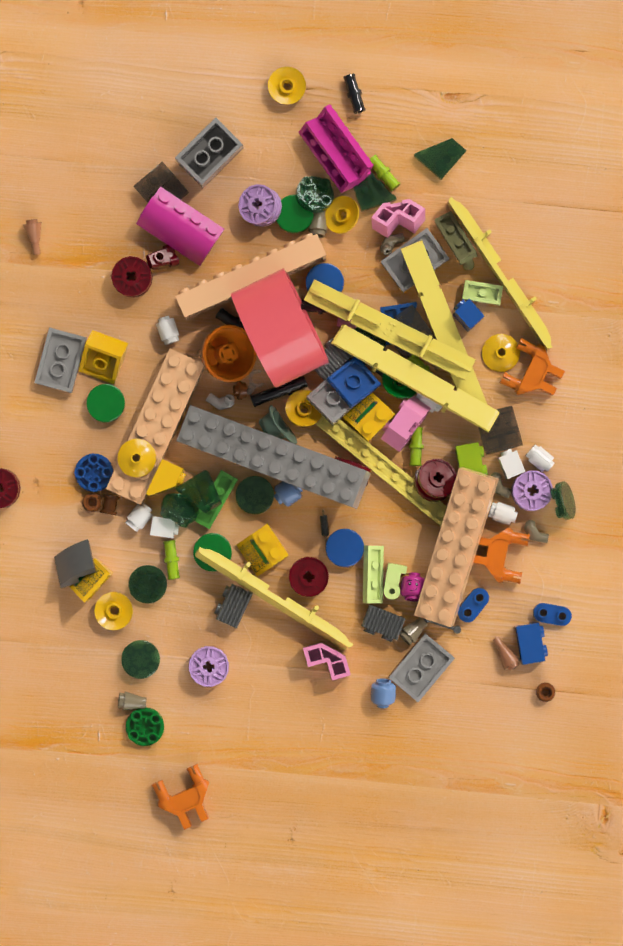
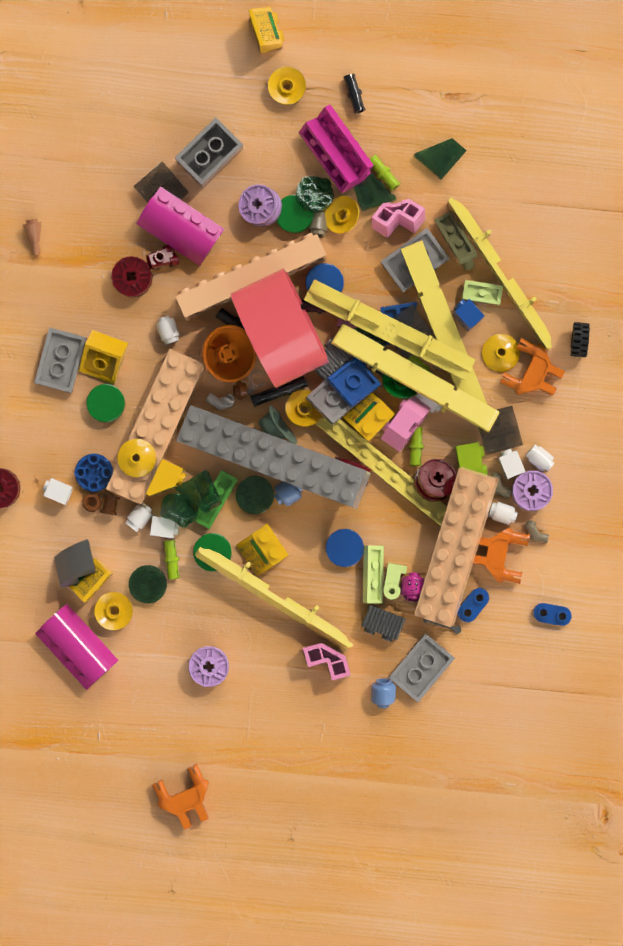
(57, 491): none -> white brick
(76, 646): none -> dark pink brick
(131, 701): dark tan cone -> none
(140, 659): clear green tile -> none
(145, 726): green tile -> none
(233, 606): dark grey brick -> none
(265, 29): none -> yellow slope
(301, 585): dark red wheel -> none
(324, 525): dark grey piece -> none
(389, 243): dark tan arm -> none
(412, 631): dark tan cone -> none
(508, 658): nougat cone -> none
(530, 643): blue brick -> none
(551, 694): dark orange plate -> none
(564, 500): tile -> none
(580, 339): none -> black tyre

